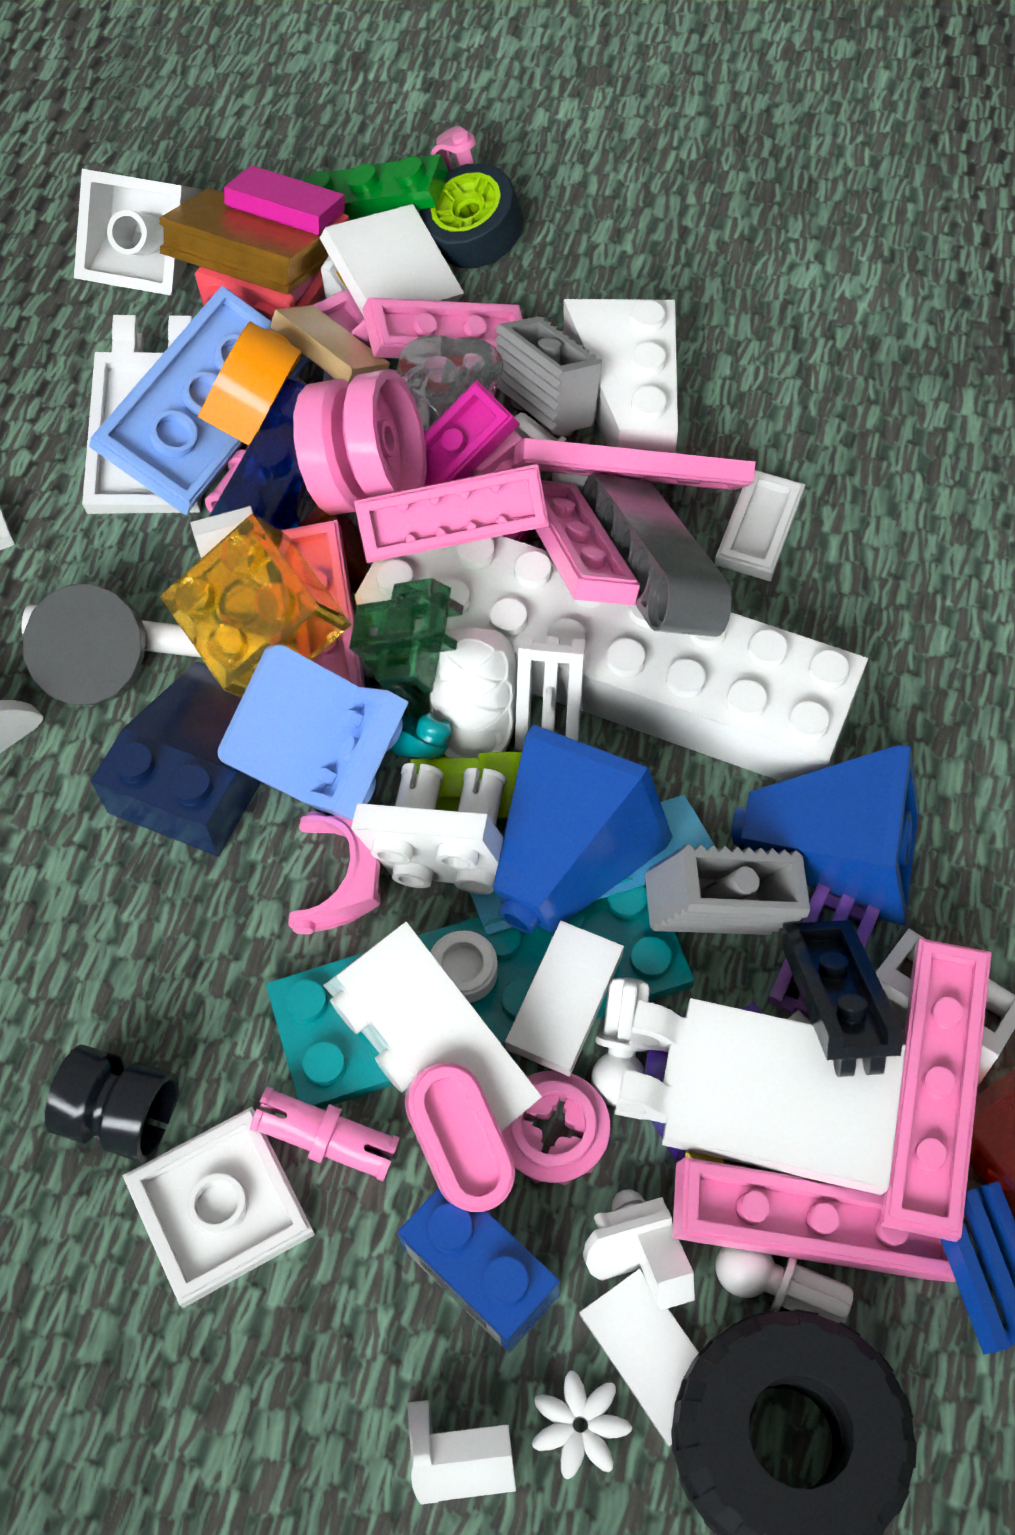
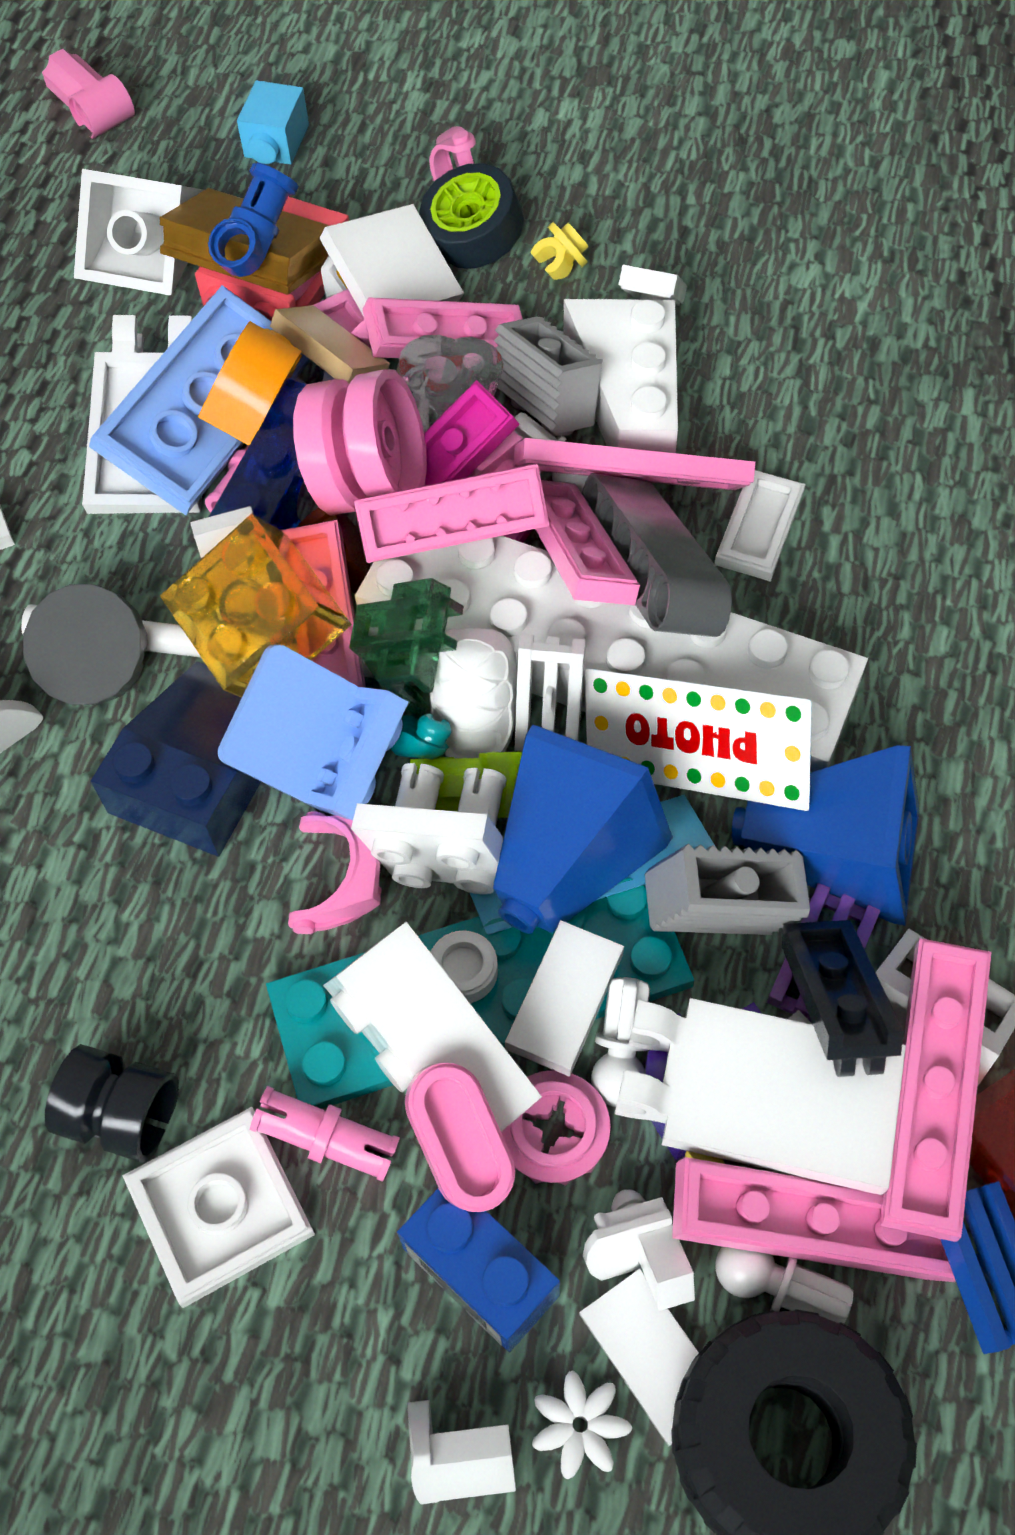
(91, 98): none -> bright pink piece
(254, 218): none -> blue connector
(273, 122): none -> medium azure brick
(284, 199): dark pink tile -> none
(386, 185): green plate -> none
(565, 245): none -> light yellow plate
(652, 284): none -> white tile
(704, 736): none -> white sticker

